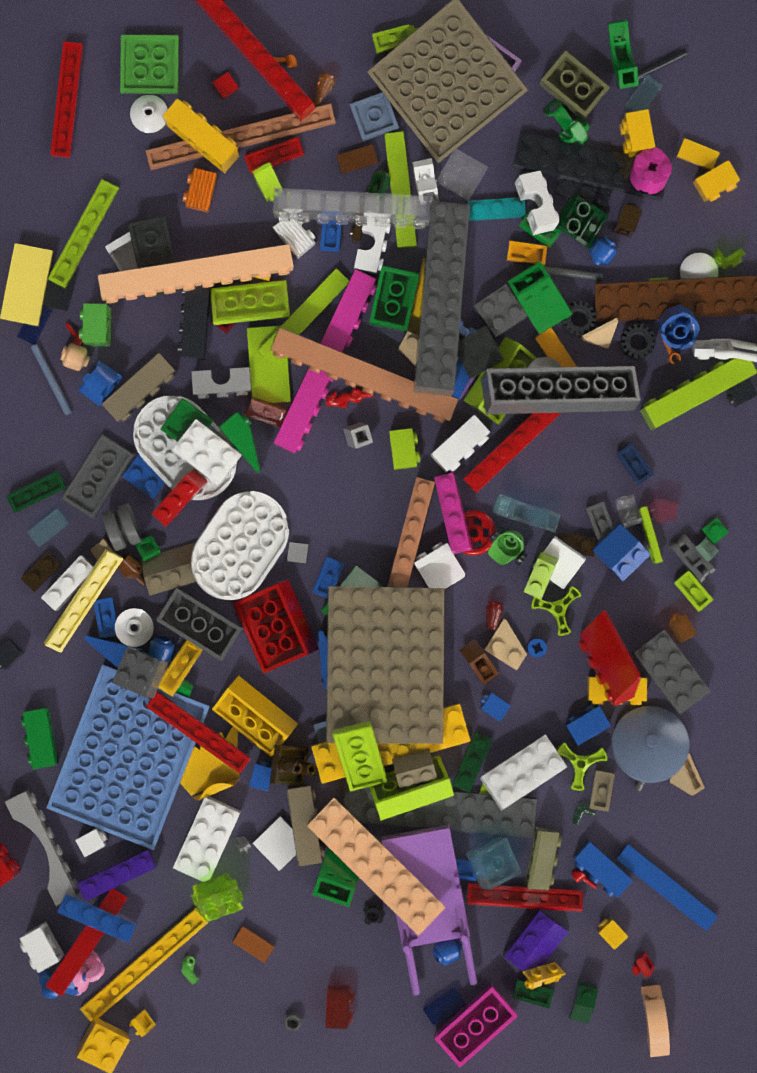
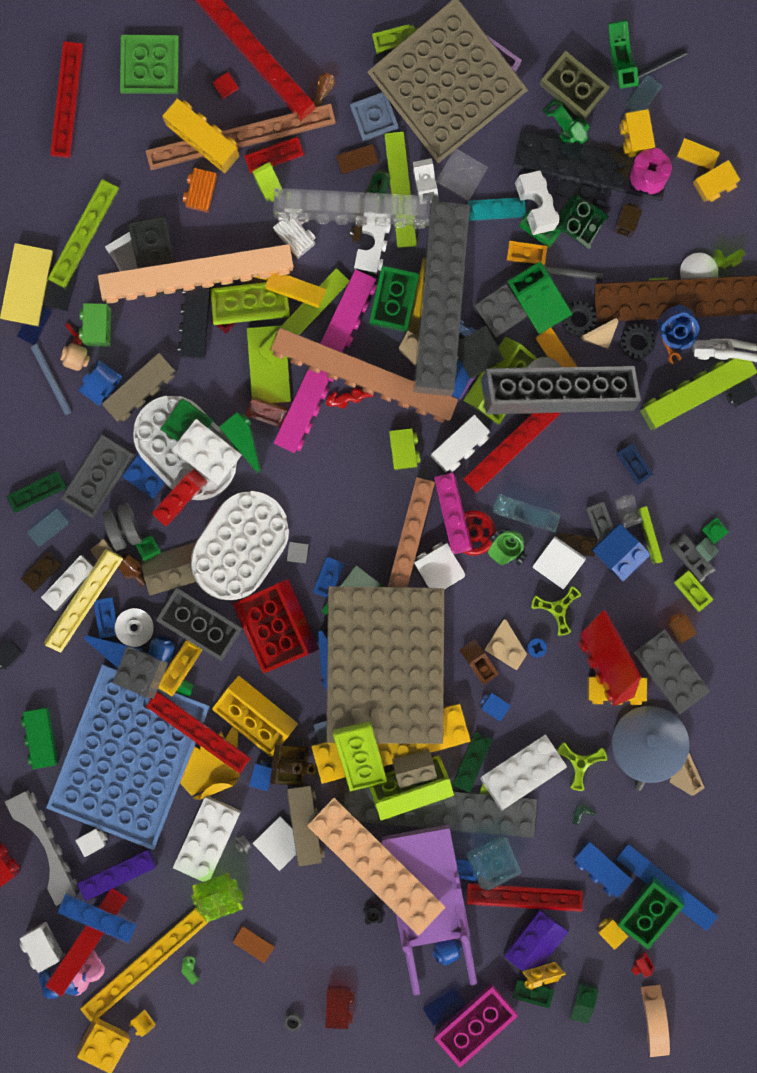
(148, 123): white dish -> none
(238, 383): light grey arch -> none
(289, 59): orange hand -> none
(296, 289): none -> yellow tile
(330, 237): blue plate -> none
(335, 880): green slope -> none
(358, 435): light grey brick -> none
(493, 614): clear red cone -> none
(541, 575): lime brick -> none
(542, 858): olive slope -> none
(578, 875): red hand -> none
(587, 724): blue brick -> none
(601, 790): dark tan plate -> none
(603, 251): blue head -> none
(650, 912): none -> green brick
(663, 510): clear pink brick -> none

